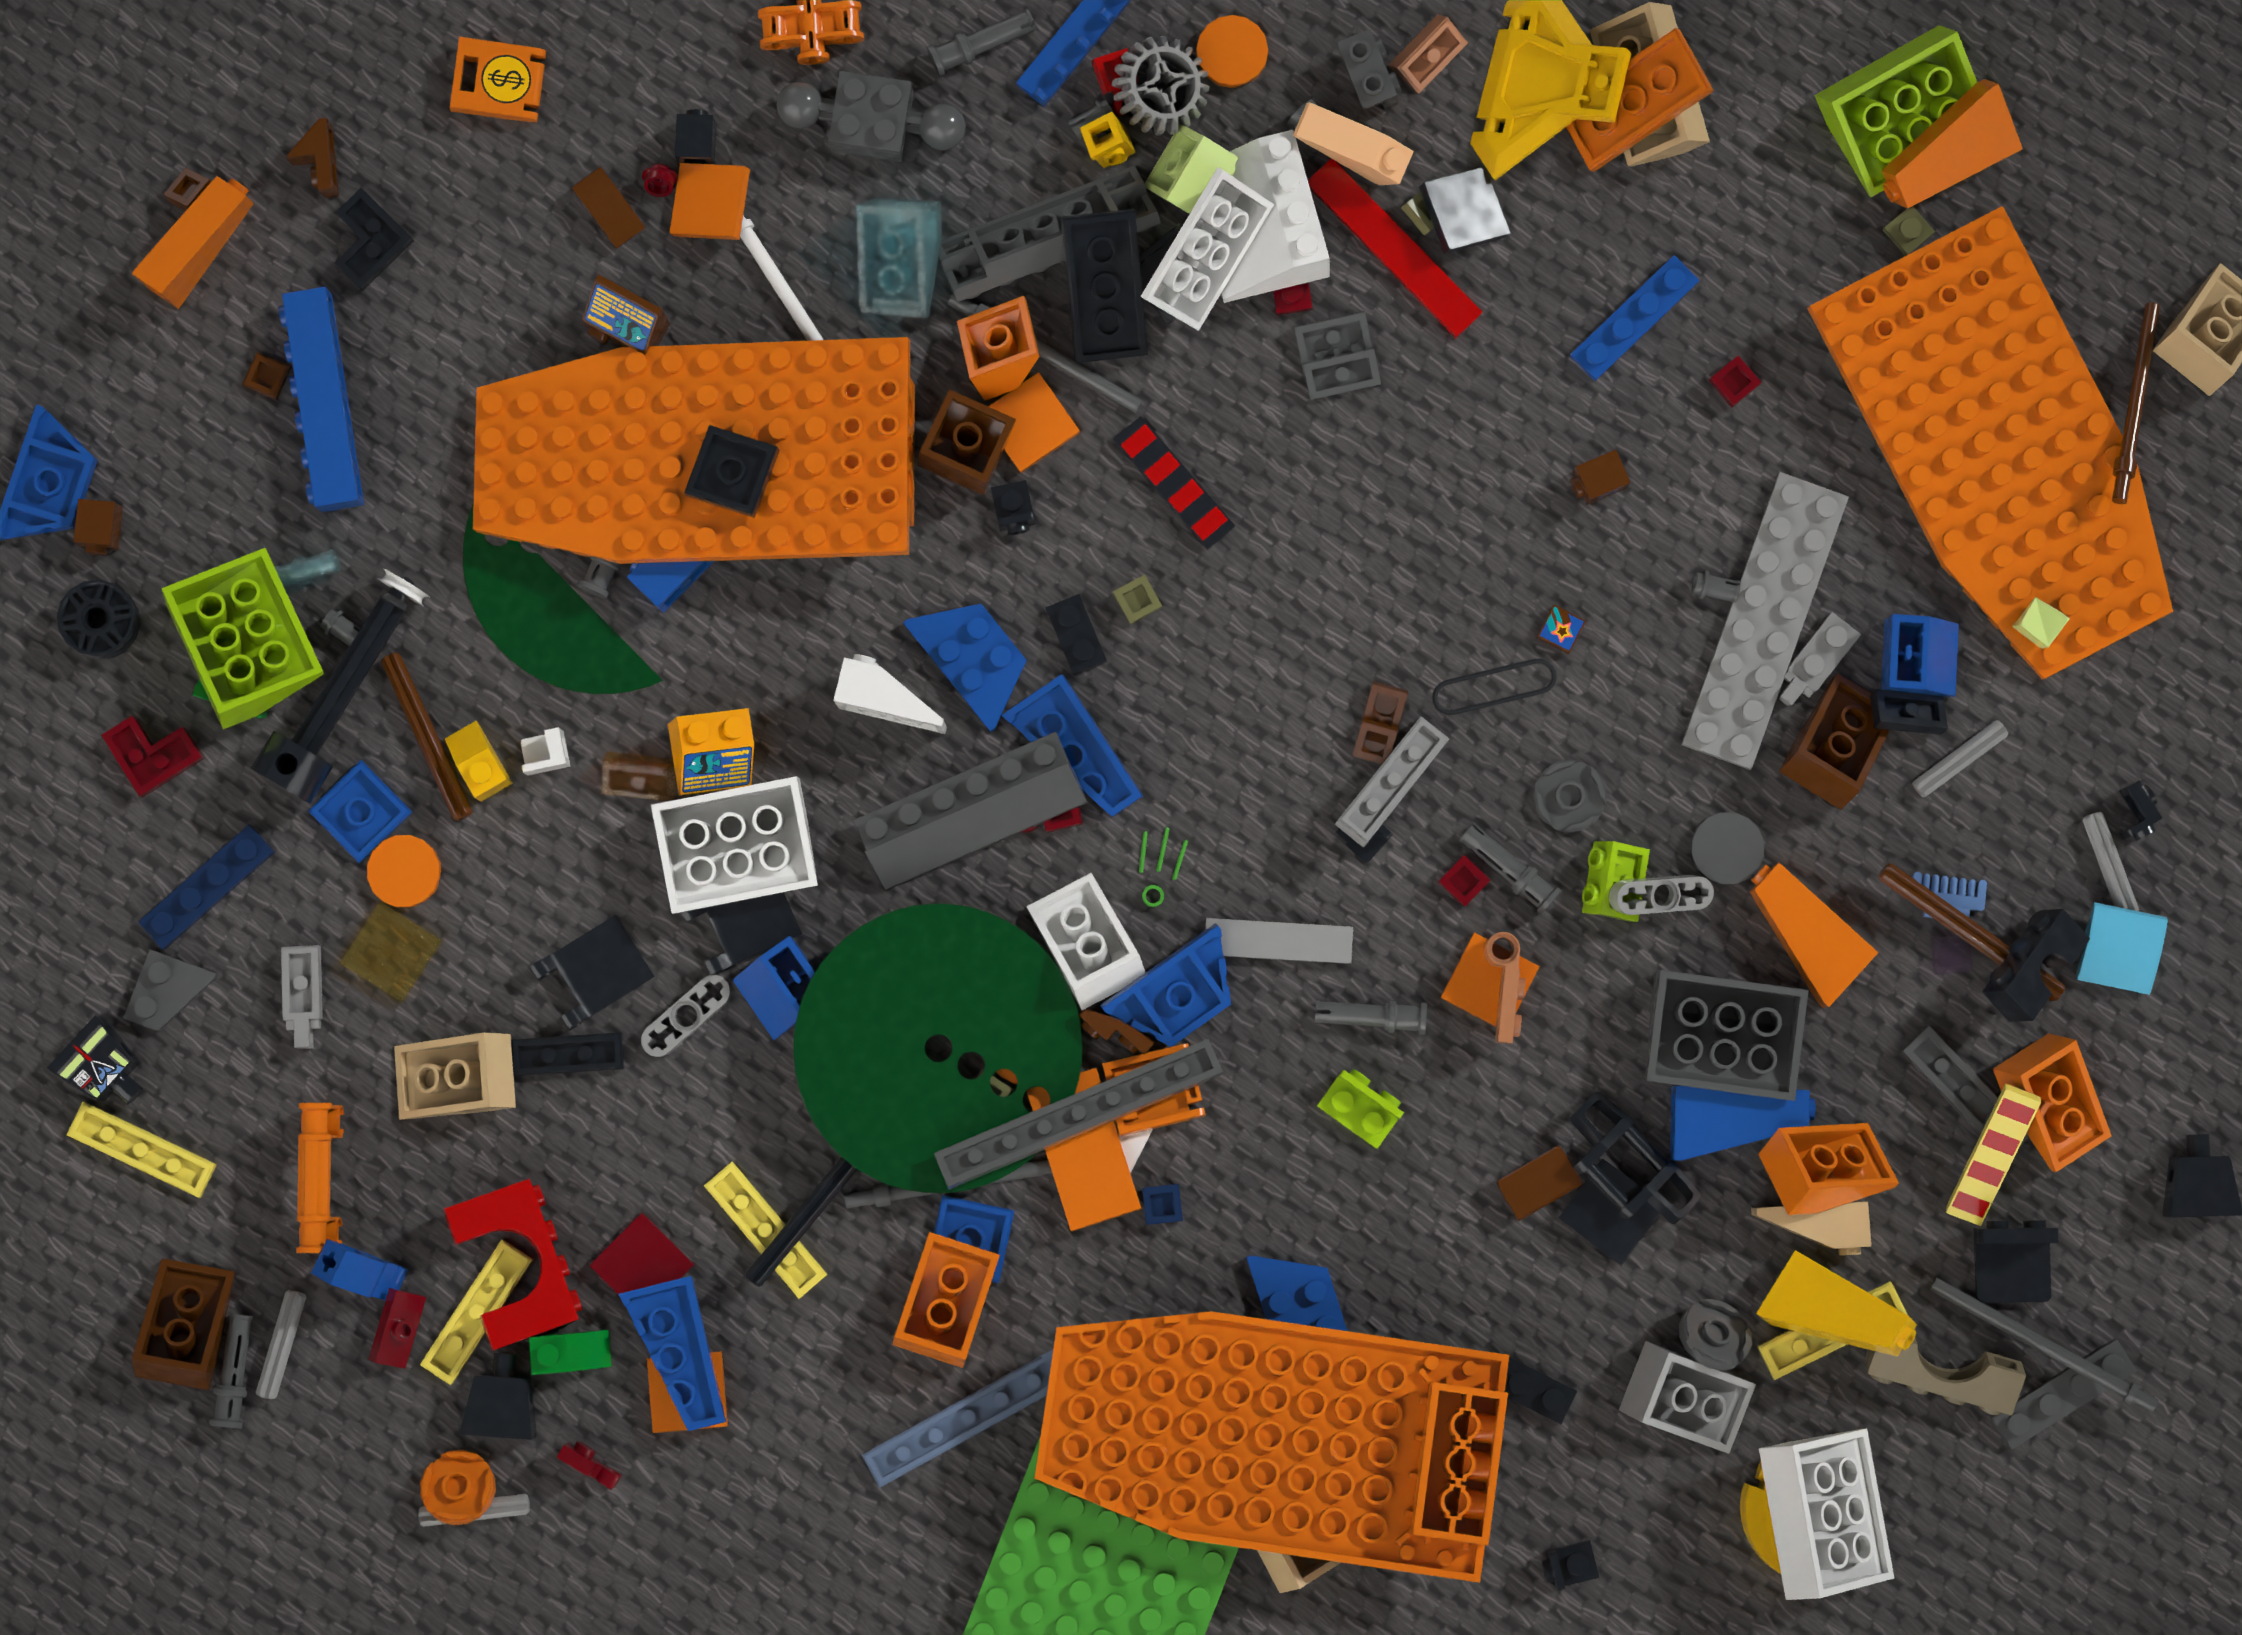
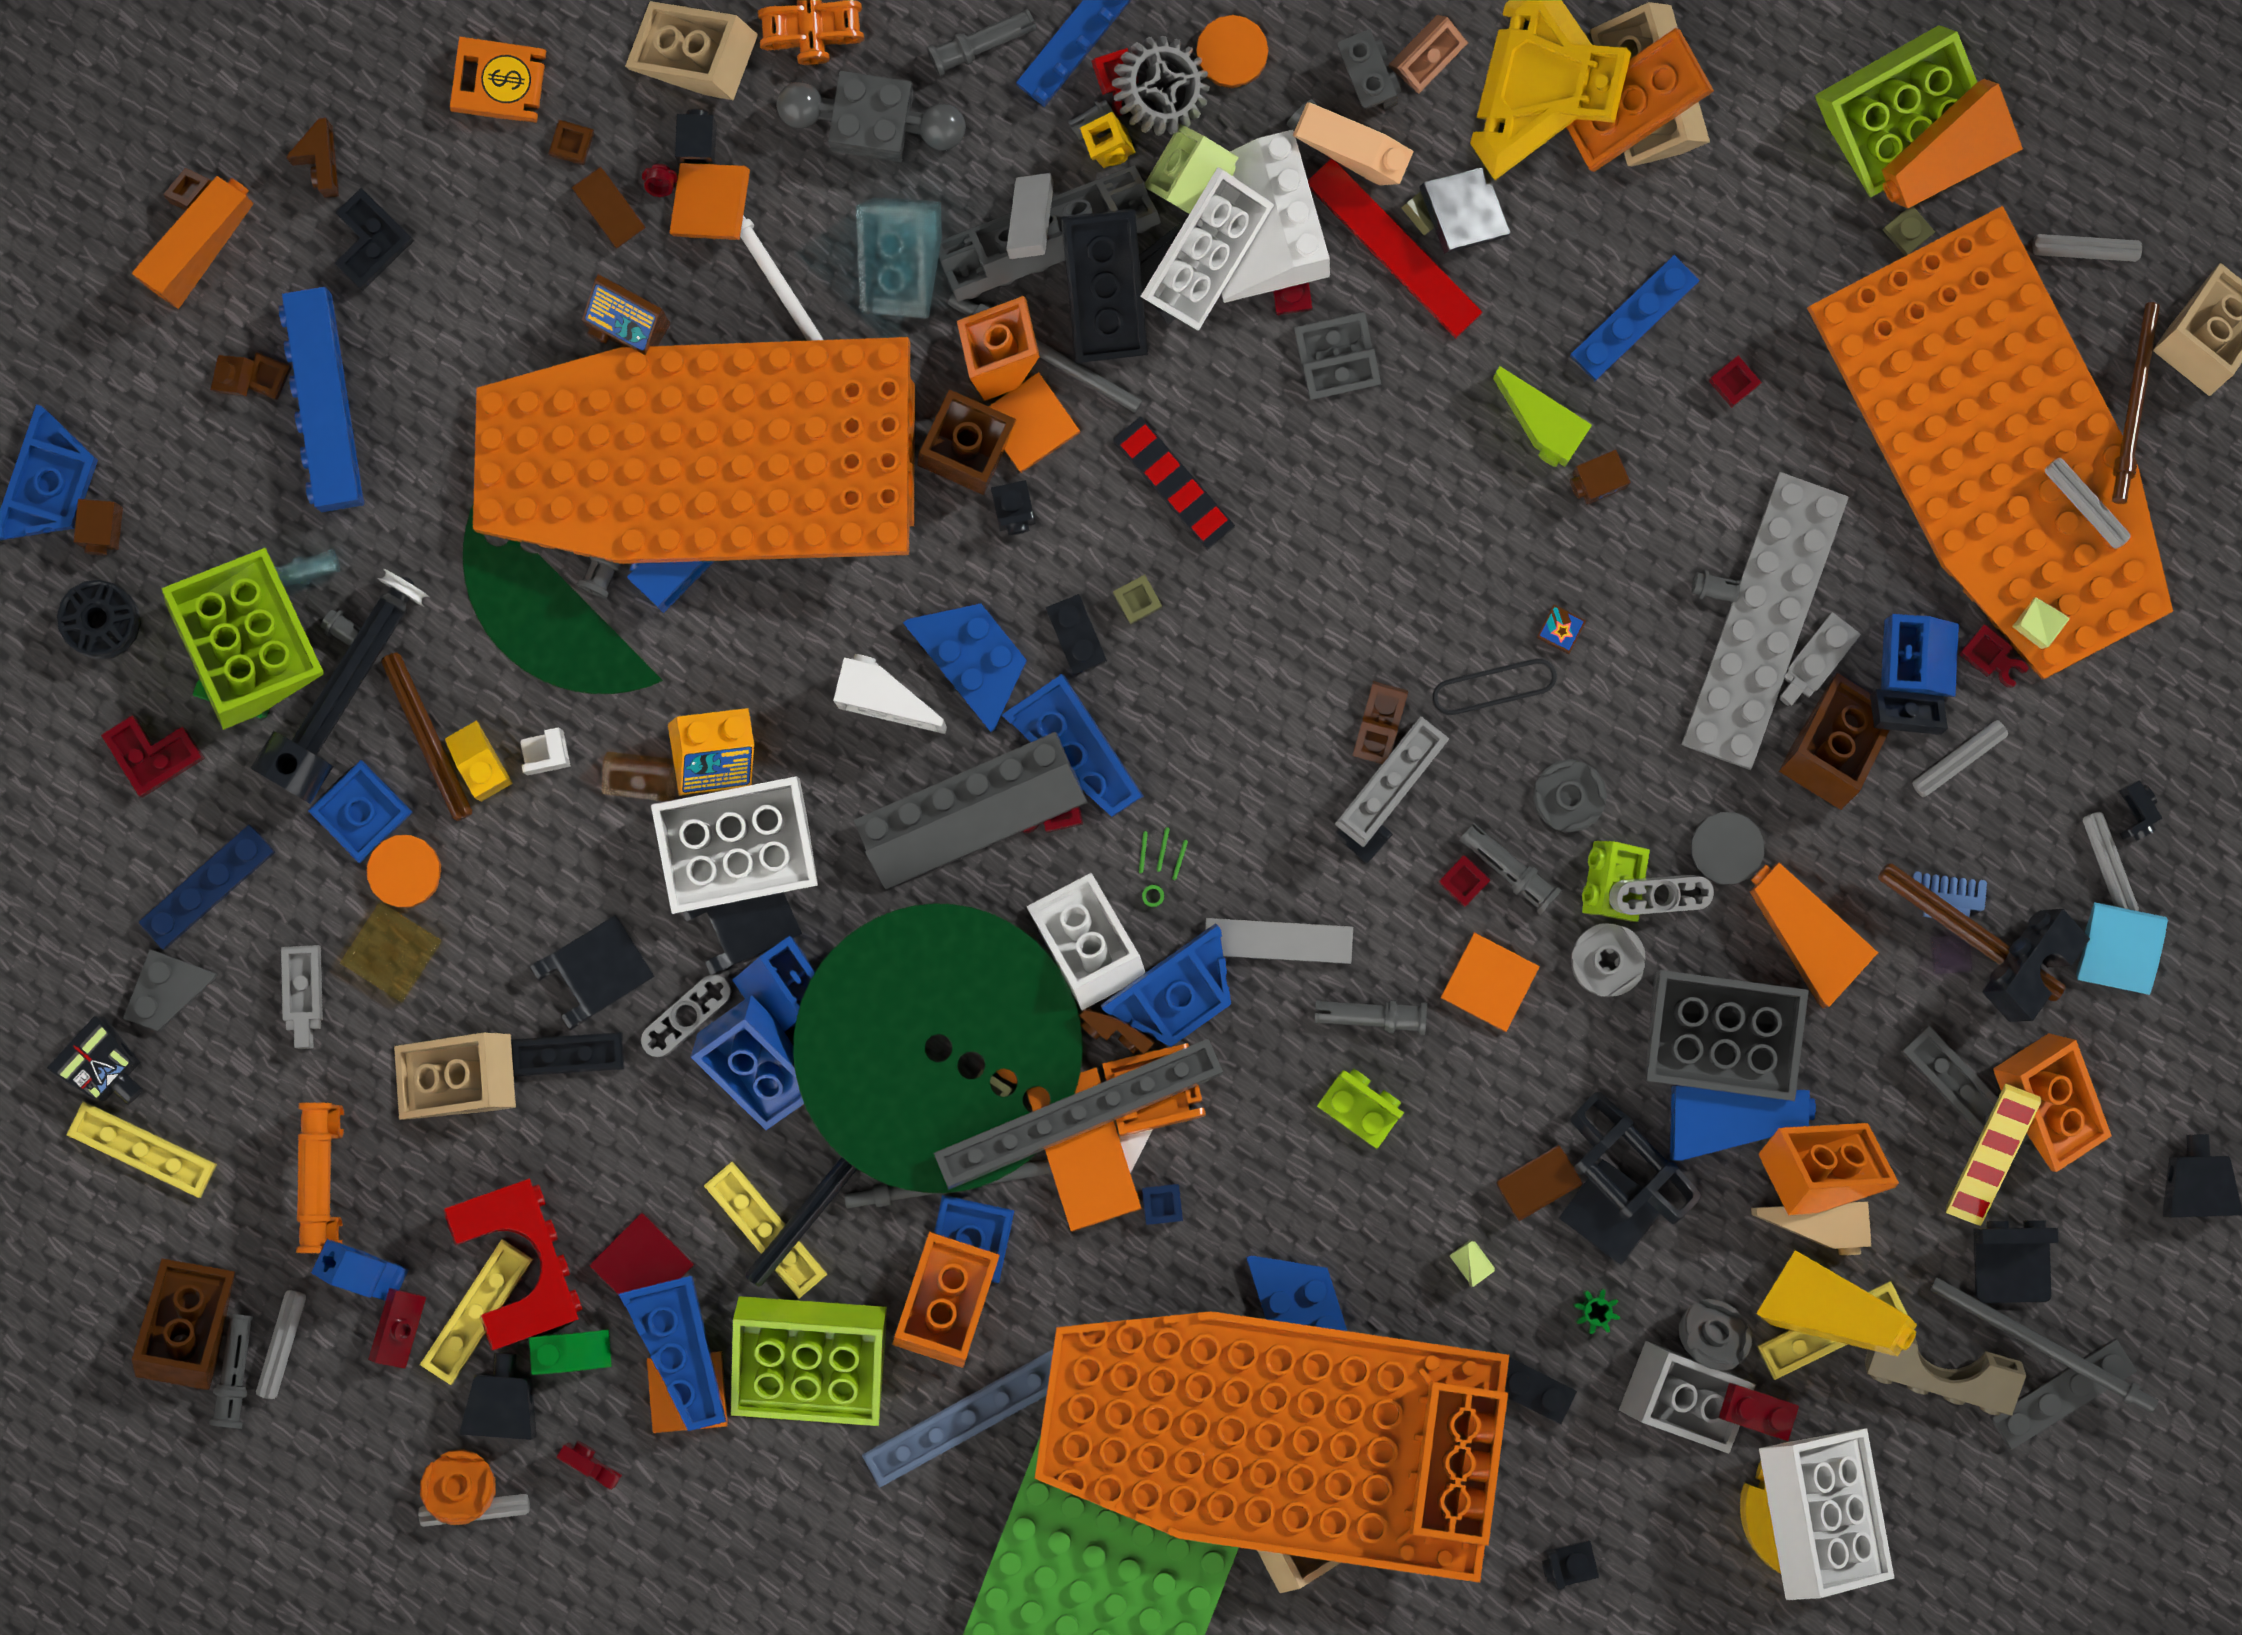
(232, 375): none -> reddish brown plate
(571, 142): none -> reddish brown tile
(693, 49): none -> tan slope
(732, 471): black tile -> none
(751, 1061): none -> blue slope
(807, 1360): none -> lime slope
(1030, 216): none -> light grey tile
(1472, 1262): none -> yellowish green slope
(1511, 988): nougat plate -> none
(1547, 423): none -> lime slope
(1586, 1308): none -> green gear
(1629, 964): none -> light grey plate
(1758, 1411): none -> dark red plate
(1988, 653): none -> dark red plate
(2087, 247): none -> light grey axle
(2087, 503): none -> light grey axle

